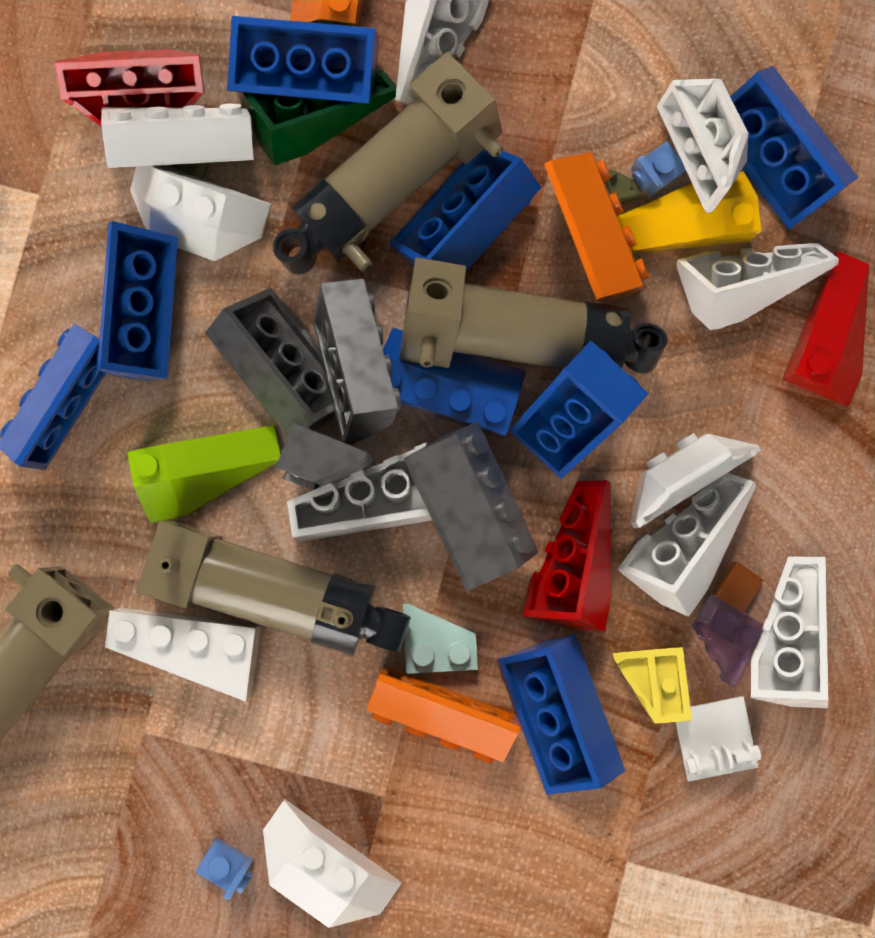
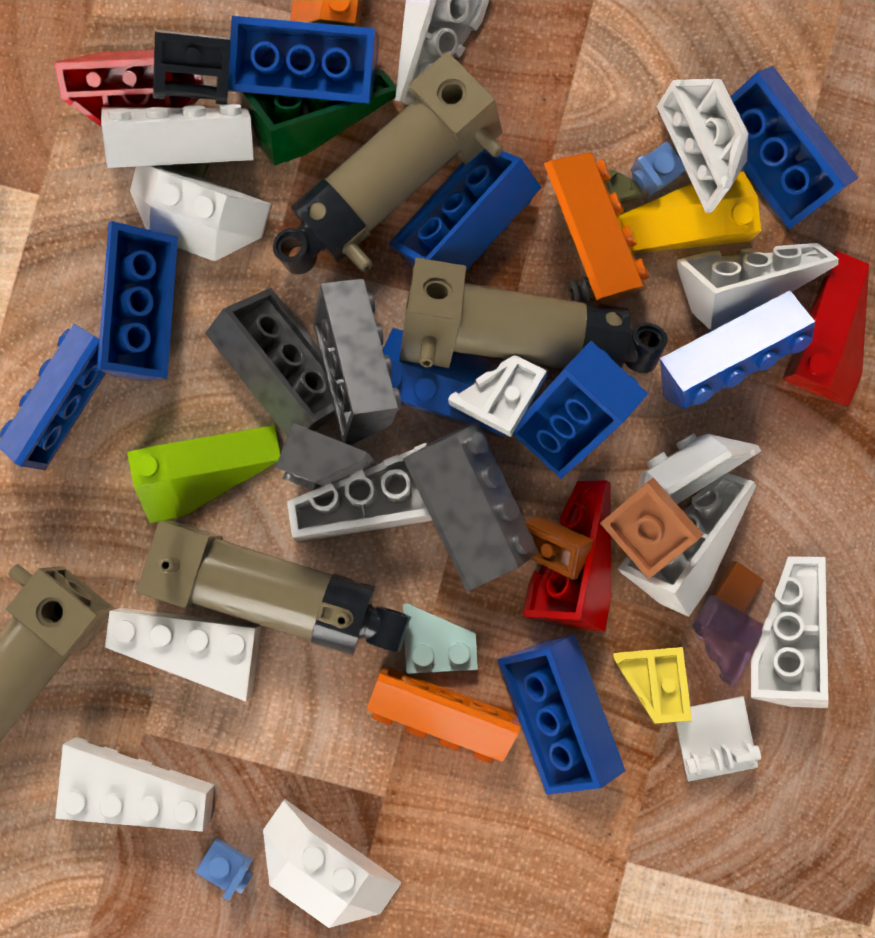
(118, 789): none -> white wedge
(191, 55): none -> black plate
(502, 394): none -> white wing
(559, 546): none -> dark orange slope
(579, 290): none -> dark grey bush
(651, 528): none -> nougat plate
(736, 351): none -> slope

